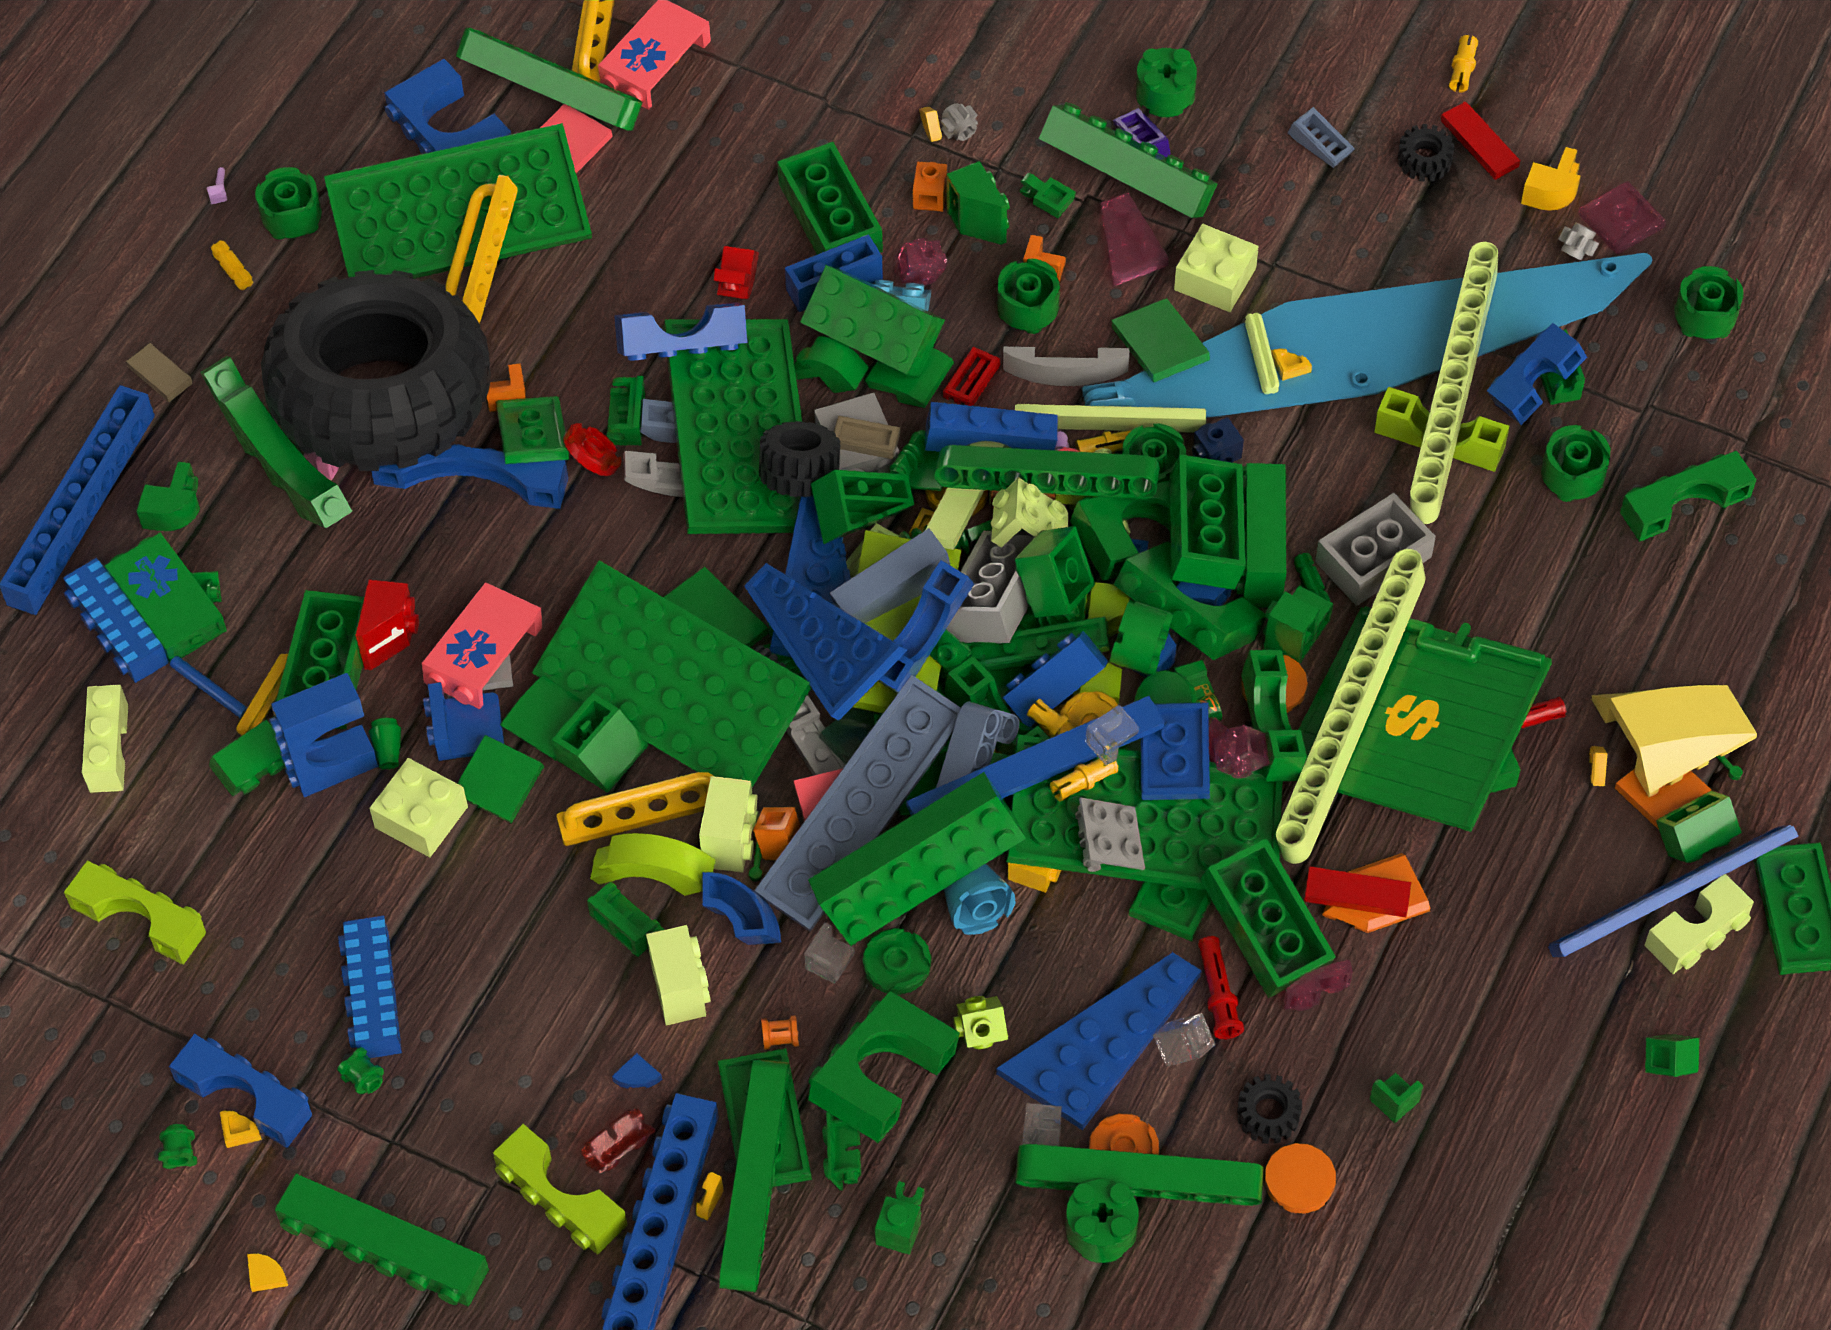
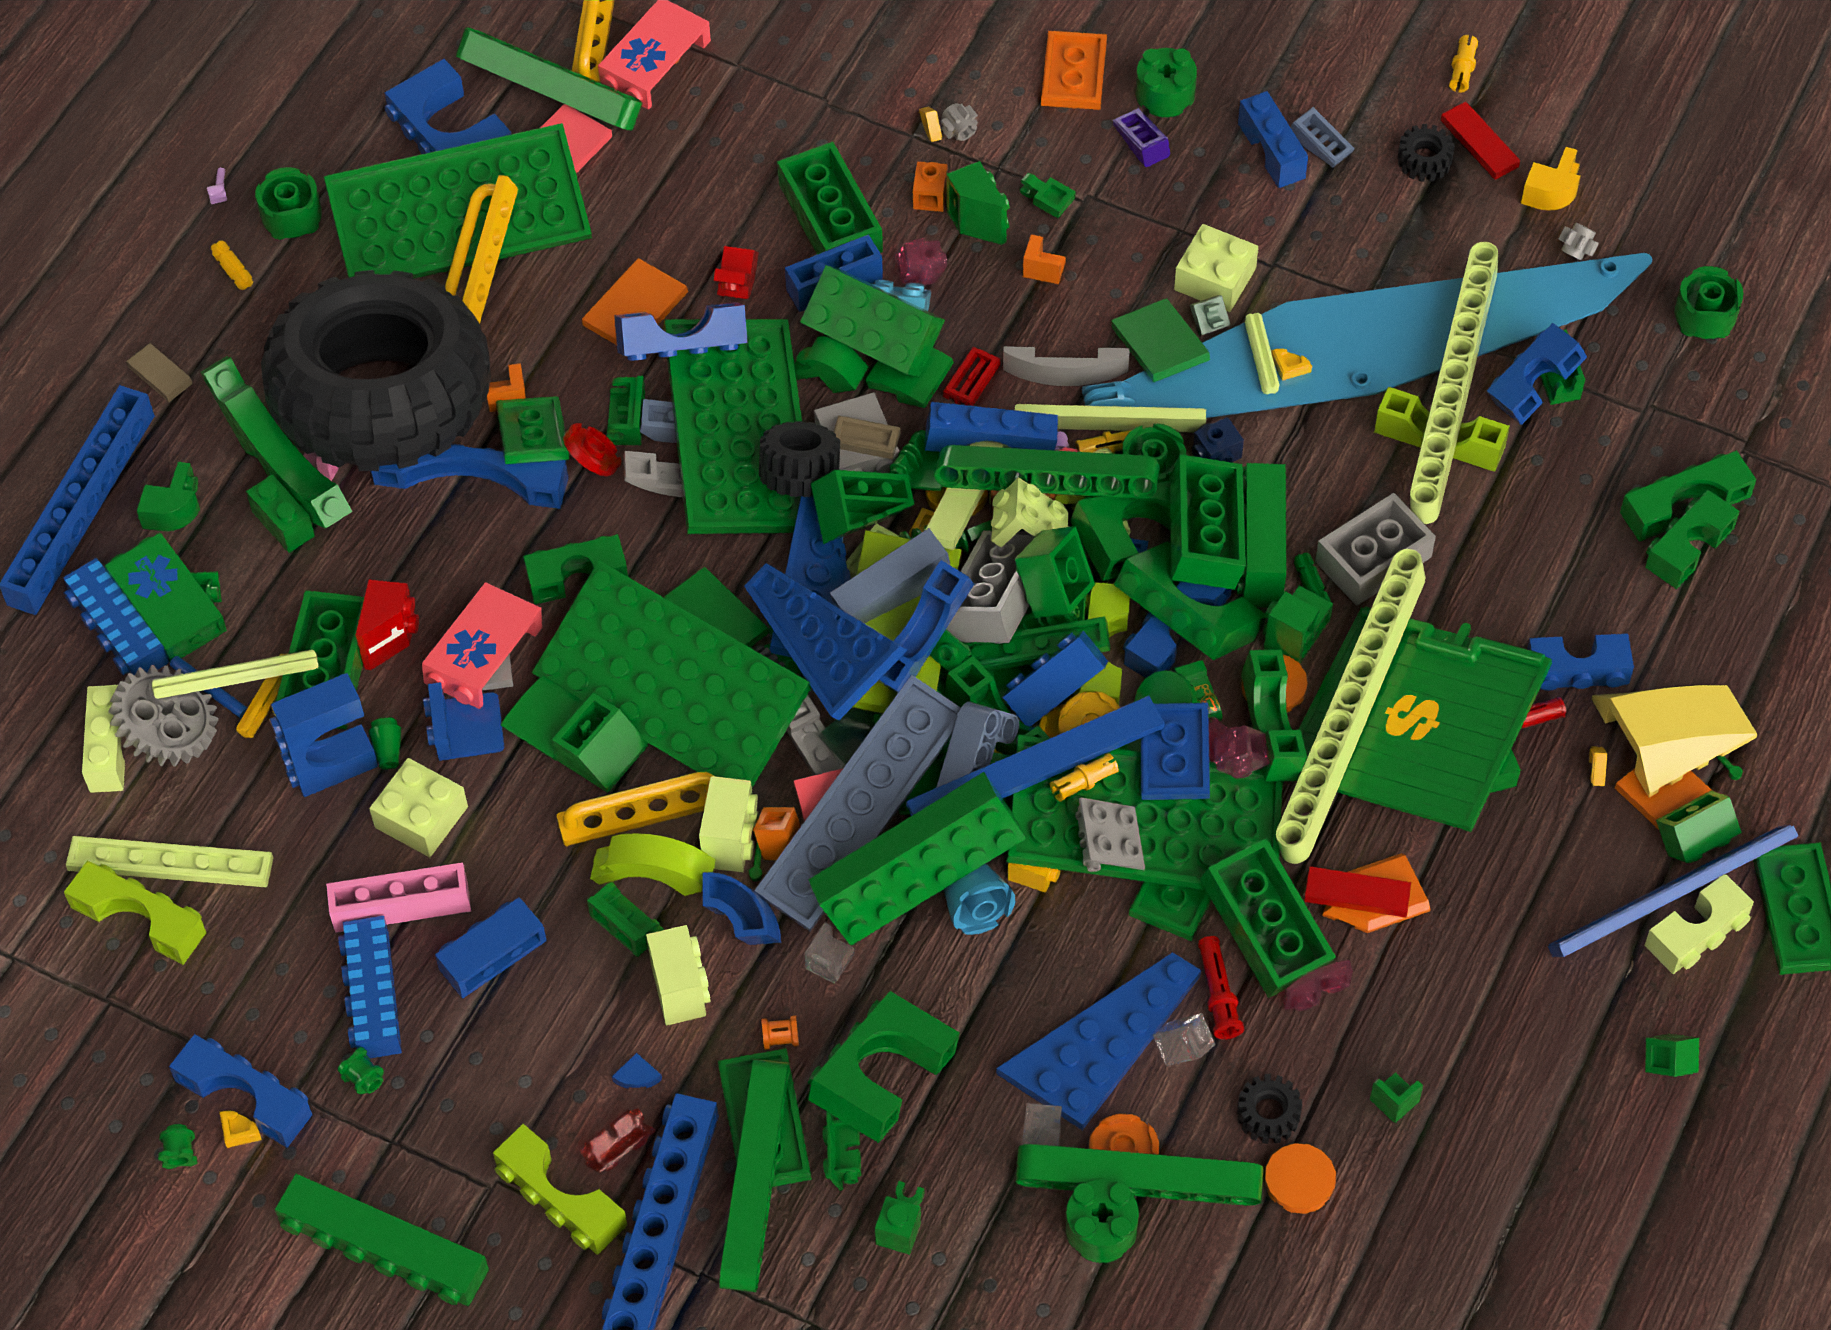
(162, 718): none -> light grey gear
(172, 861): none -> yellowish green tile
(234, 674): none -> yellowish green axle
(248, 760): green brick -> none
(265, 1273): yellow tile -> none
(280, 513): none -> green brick
(400, 896): none -> bright pink brick
(490, 947): none -> blue brick
(499, 778): green tile -> none
(551, 568): none -> green arch
(636, 291): none -> orange tile
(714, 1189): yellow tile -> none
(897, 961): green tile -> none
(981, 1022): lime brick -> none
(1028, 295): green brick -> none
(1049, 719): yellow pin -> none
(1074, 70): none -> orange tile
(1109, 733): clear panel -> none
(1128, 160): green brick -> none
(1129, 240): clear pink wing -> none
(1141, 637): green brick -> none
(1210, 315): none -> sand green tile
(1264, 123): none -> blue arch
(1575, 462): green brick -> none
(1608, 665): none -> blue arch
(1622, 217): clear pink tile -> none
(1705, 520): none -> green arch

